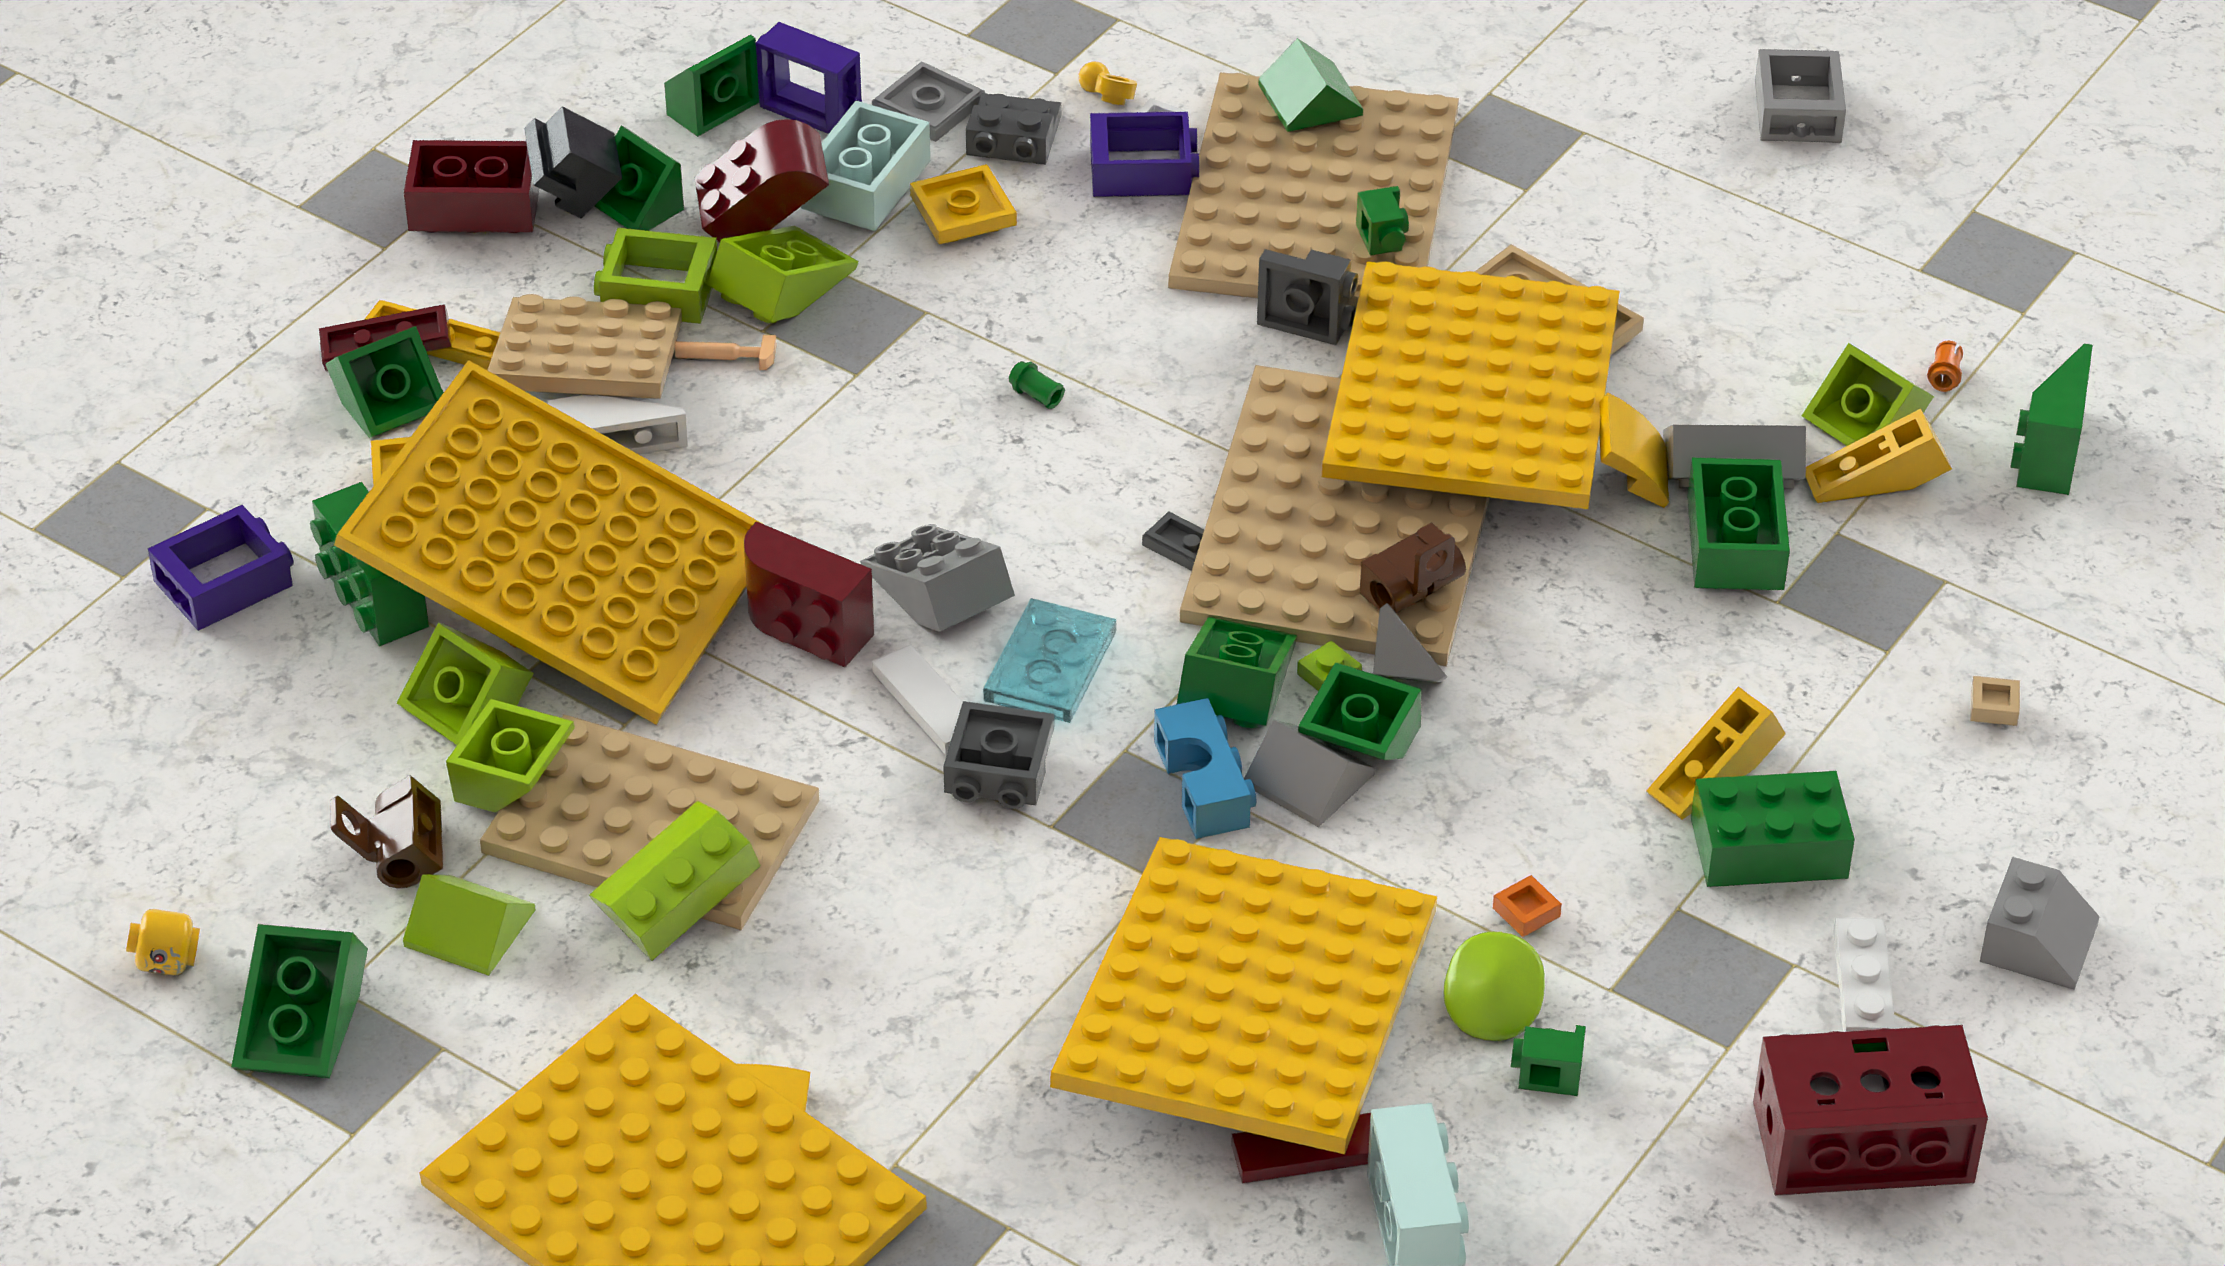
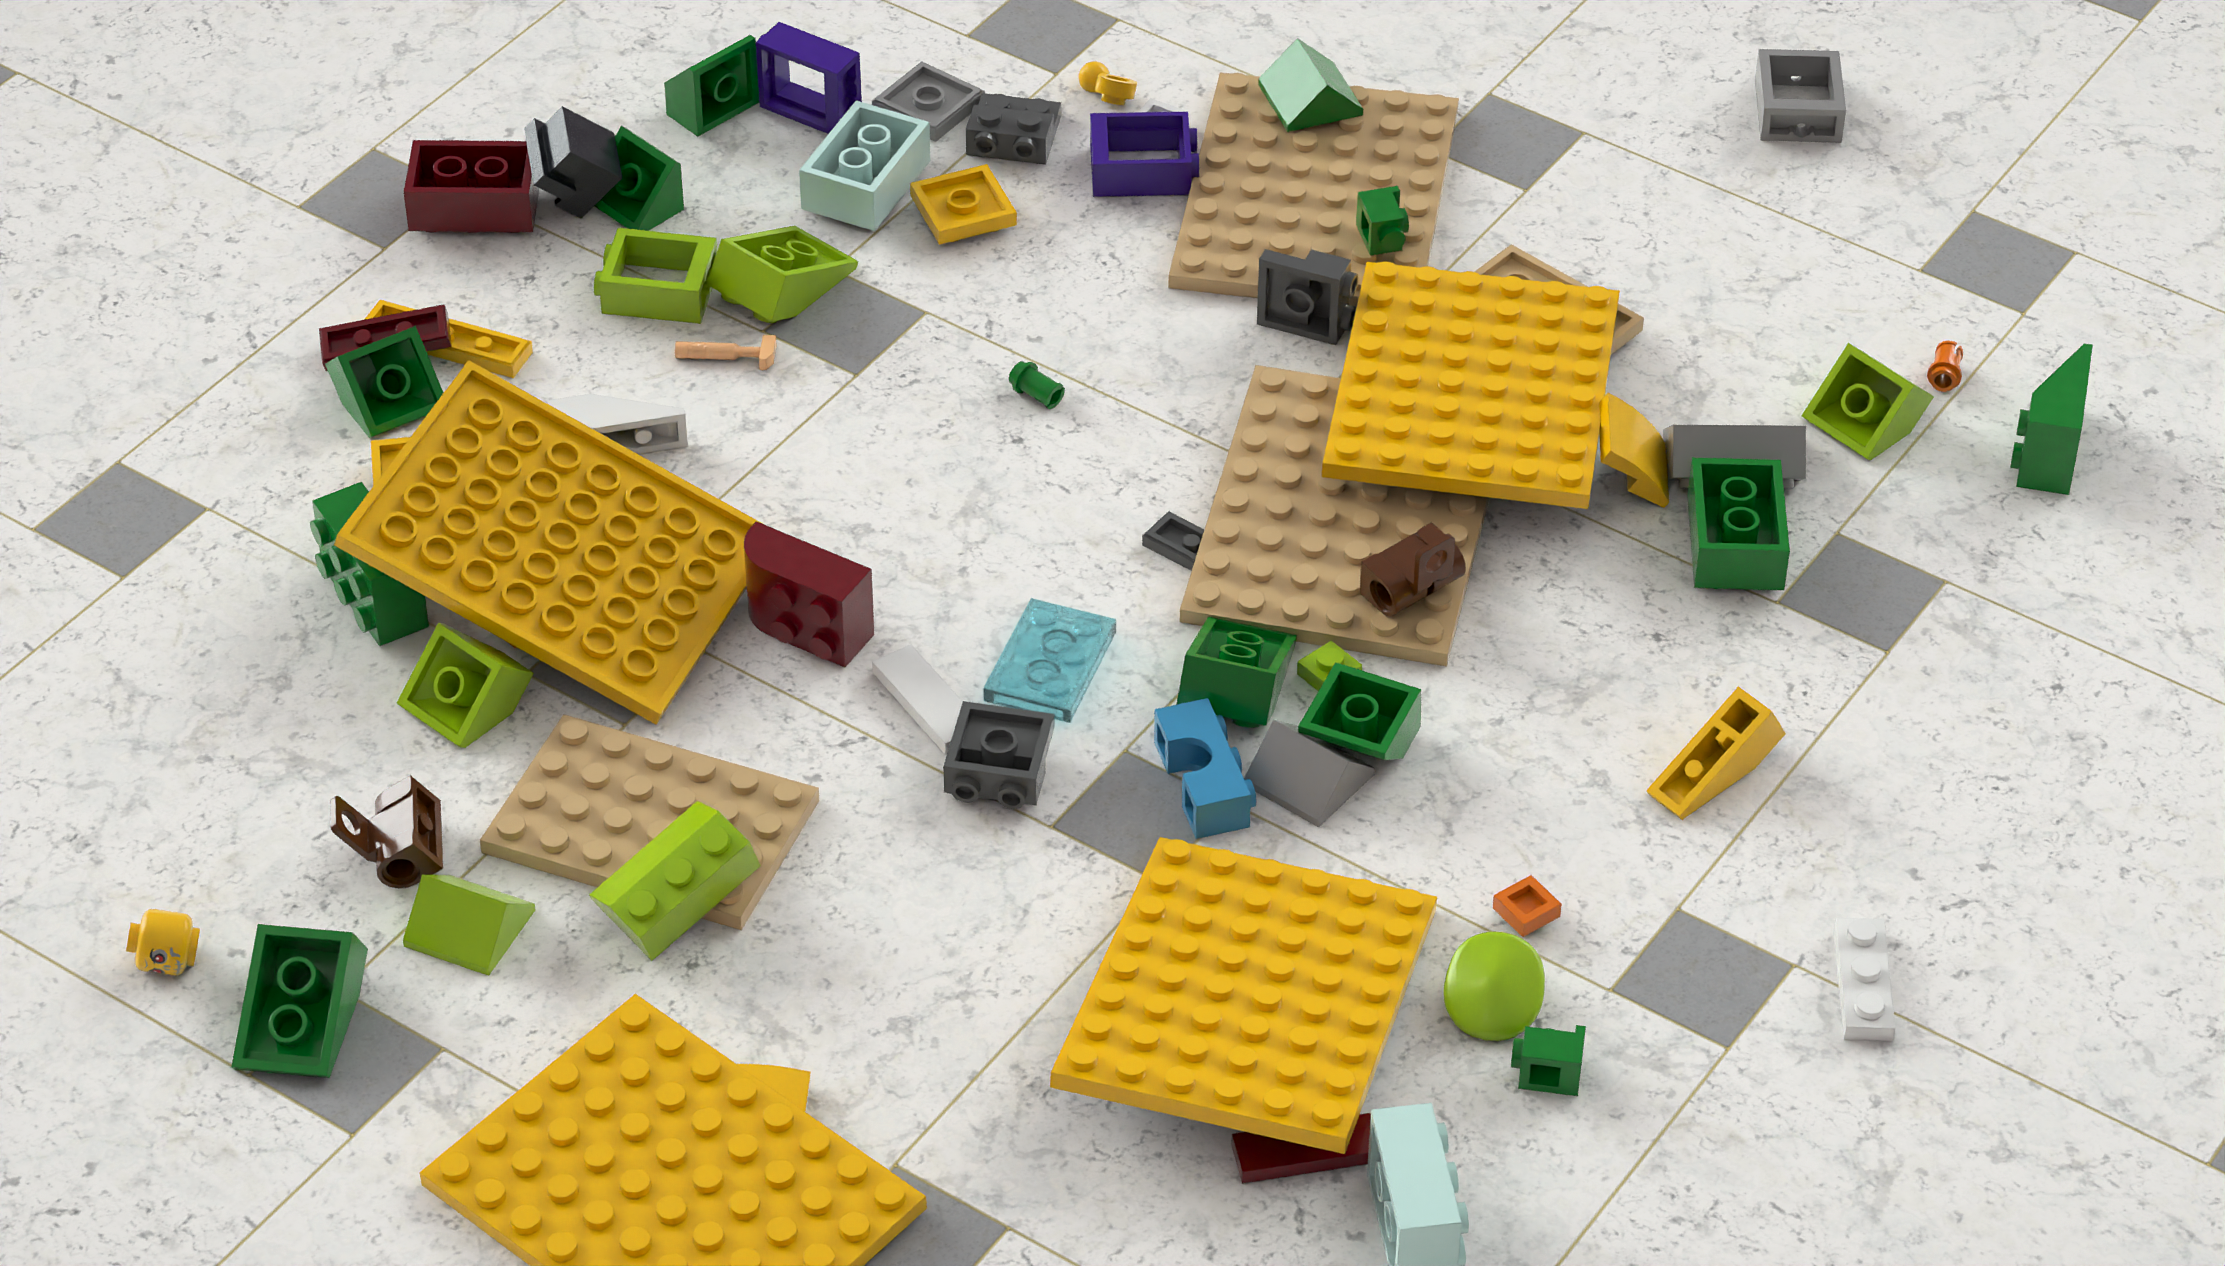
(232, 591): dark purple window -> none
(504, 754): lime slope -> none
(587, 346): tan plate -> none
(761, 179): dark red brick -> none
(941, 575): light grey slope -> none
(1400, 653): light grey slope -> none
(1772, 828): green brick -> none
(1869, 1109): dark red piece -> none
(1881, 463): yellow slope -> none
(1995, 700): tan plate -> none
(2039, 925): light grey slope -> none

